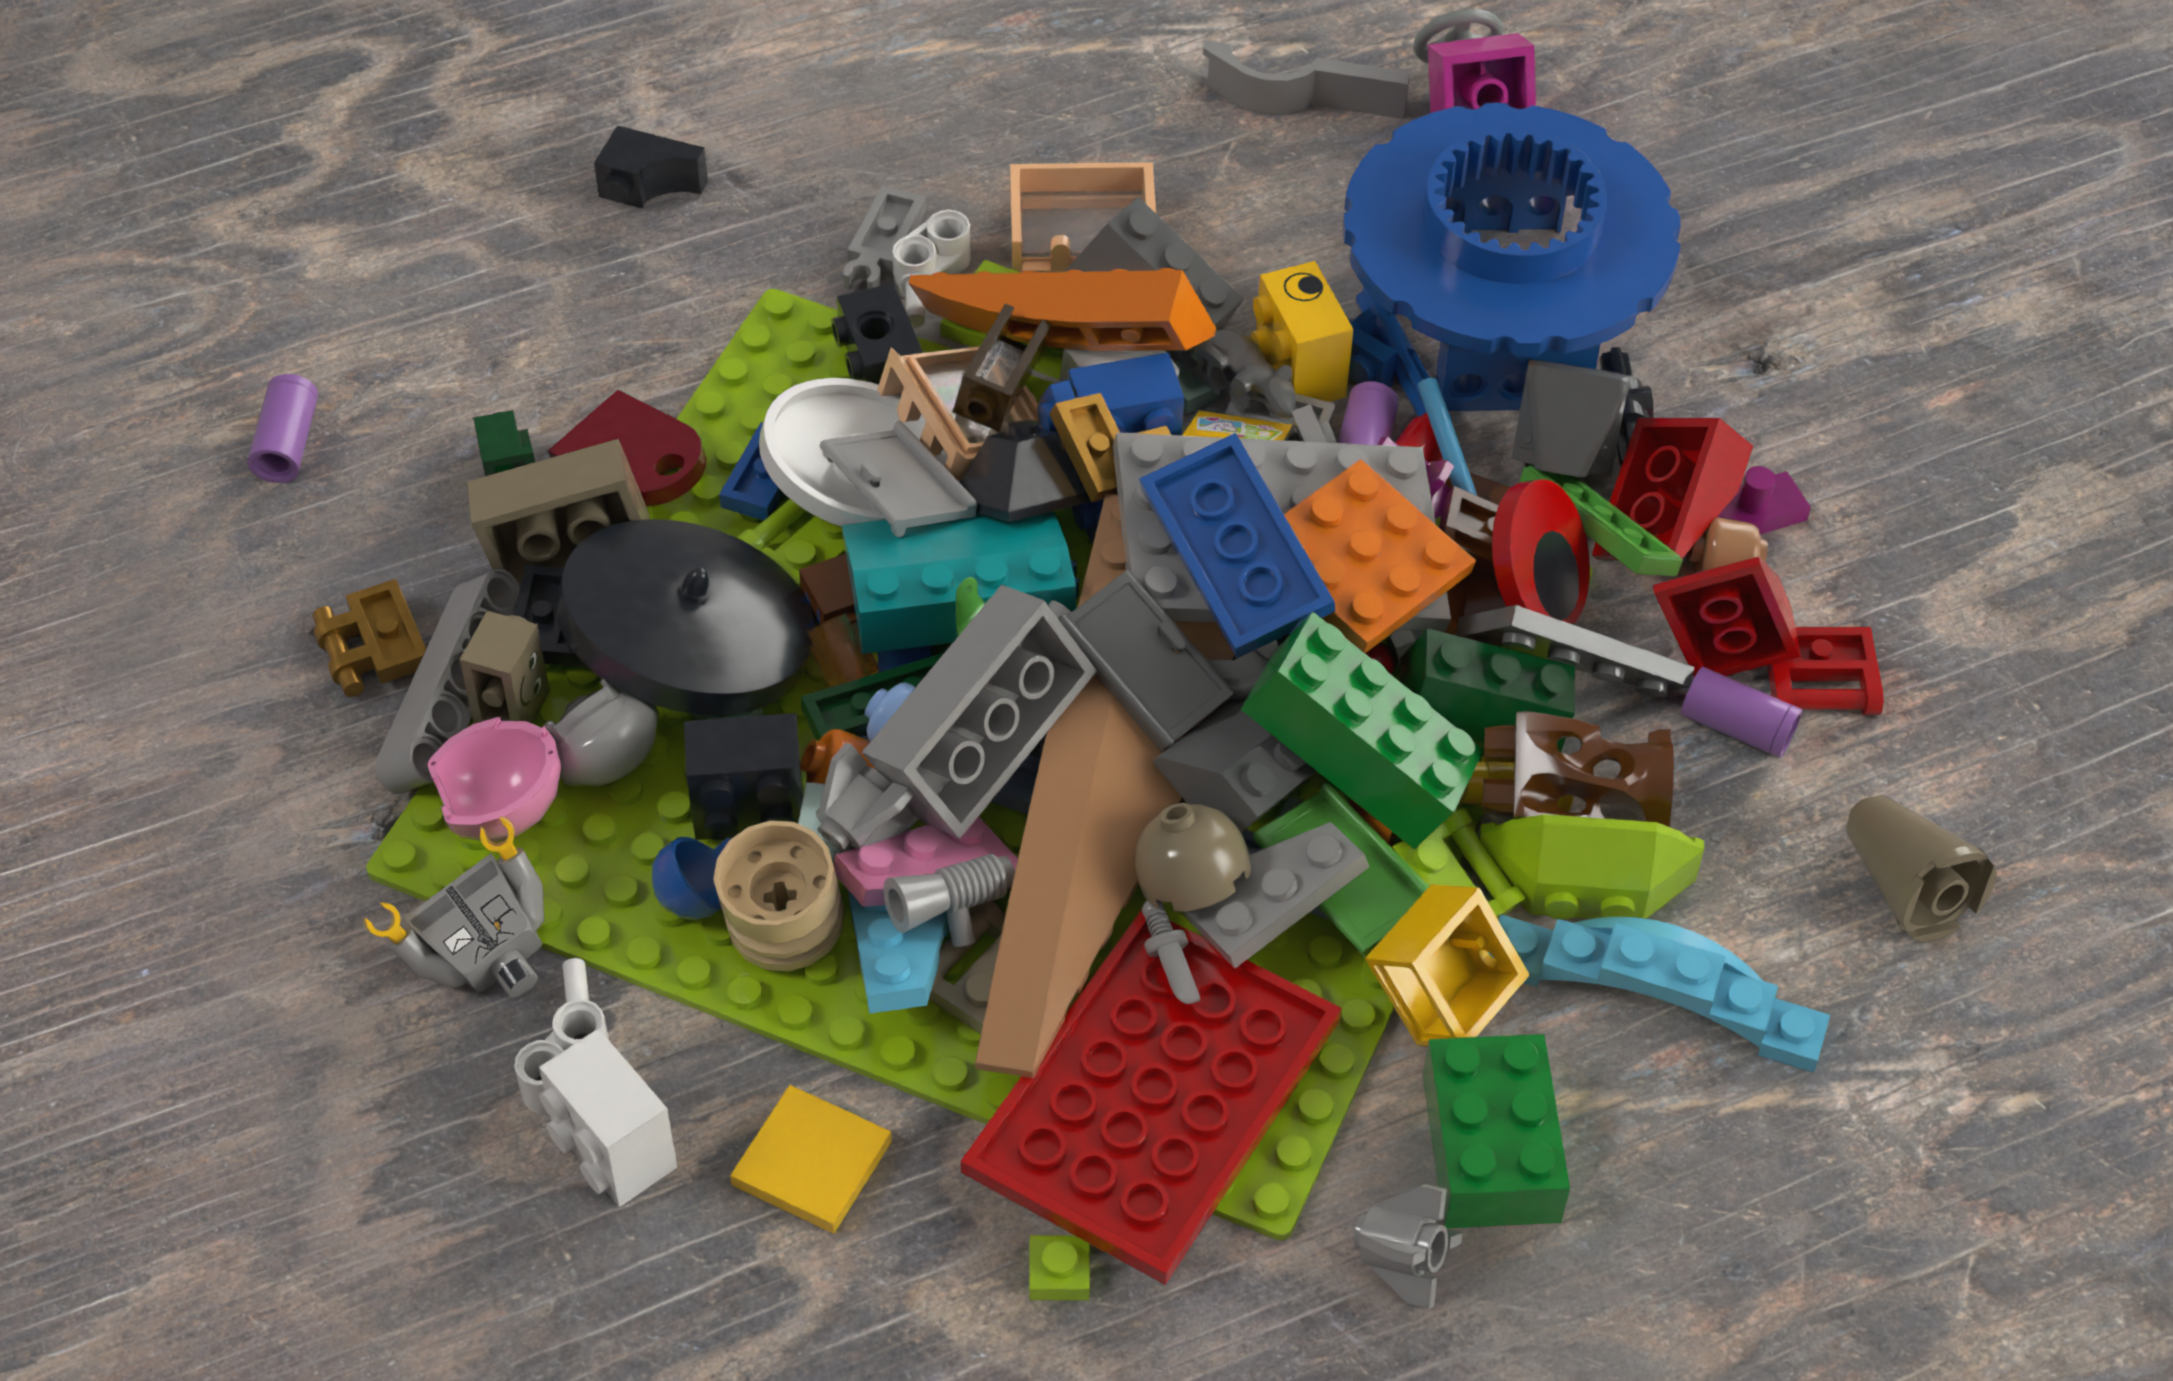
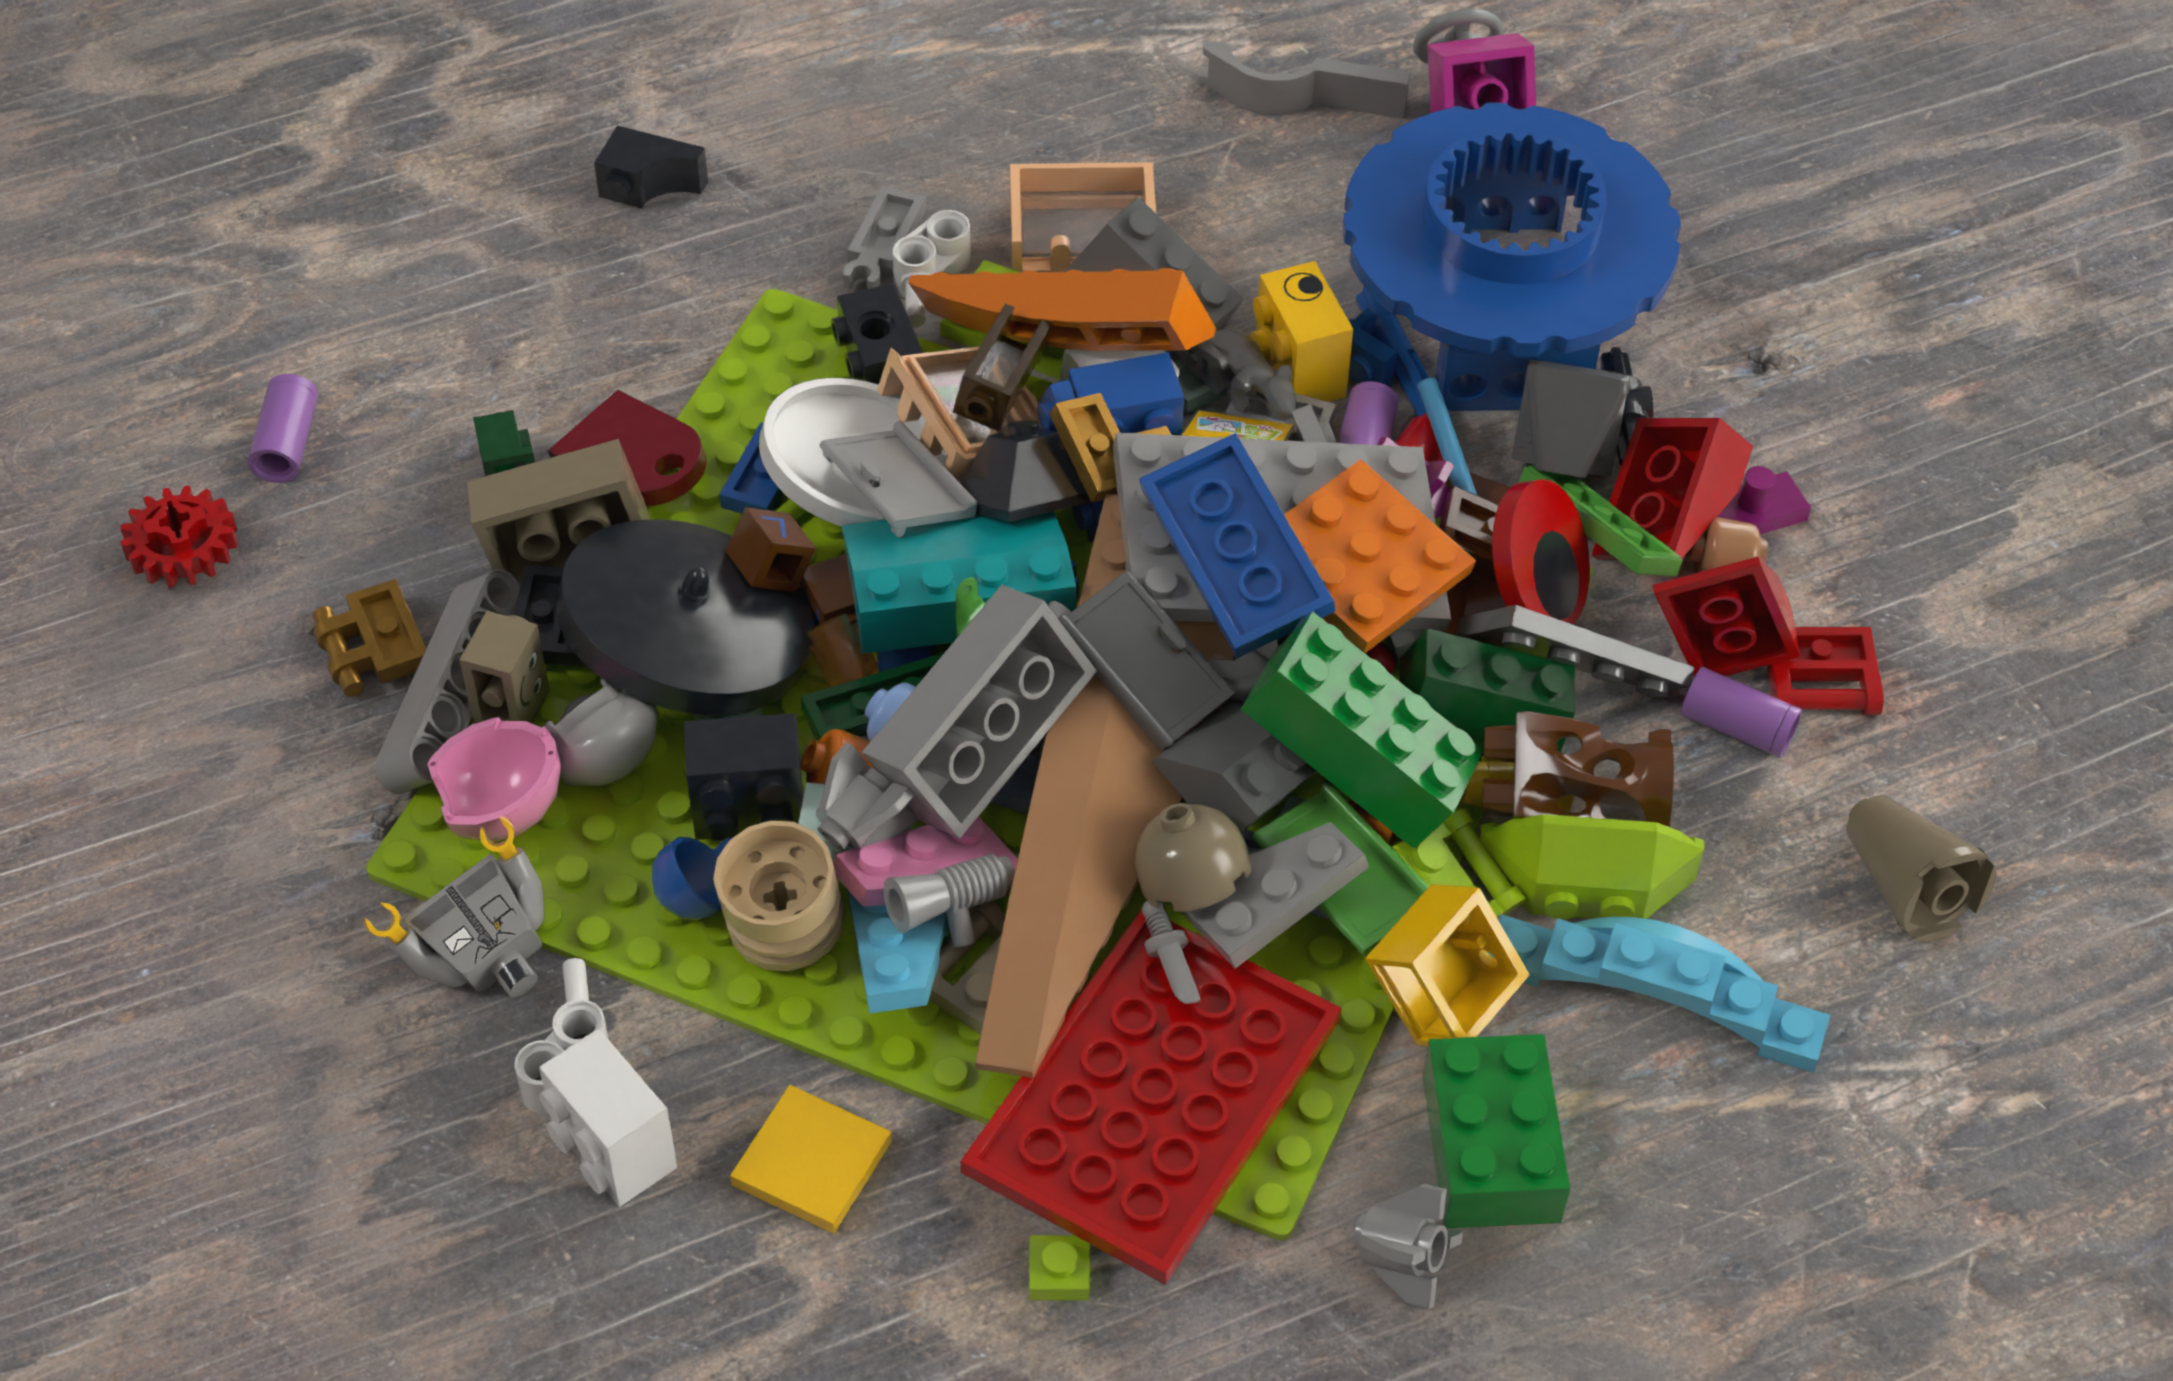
(205, 533): none -> red gear
(770, 549): none -> reddish brown brick

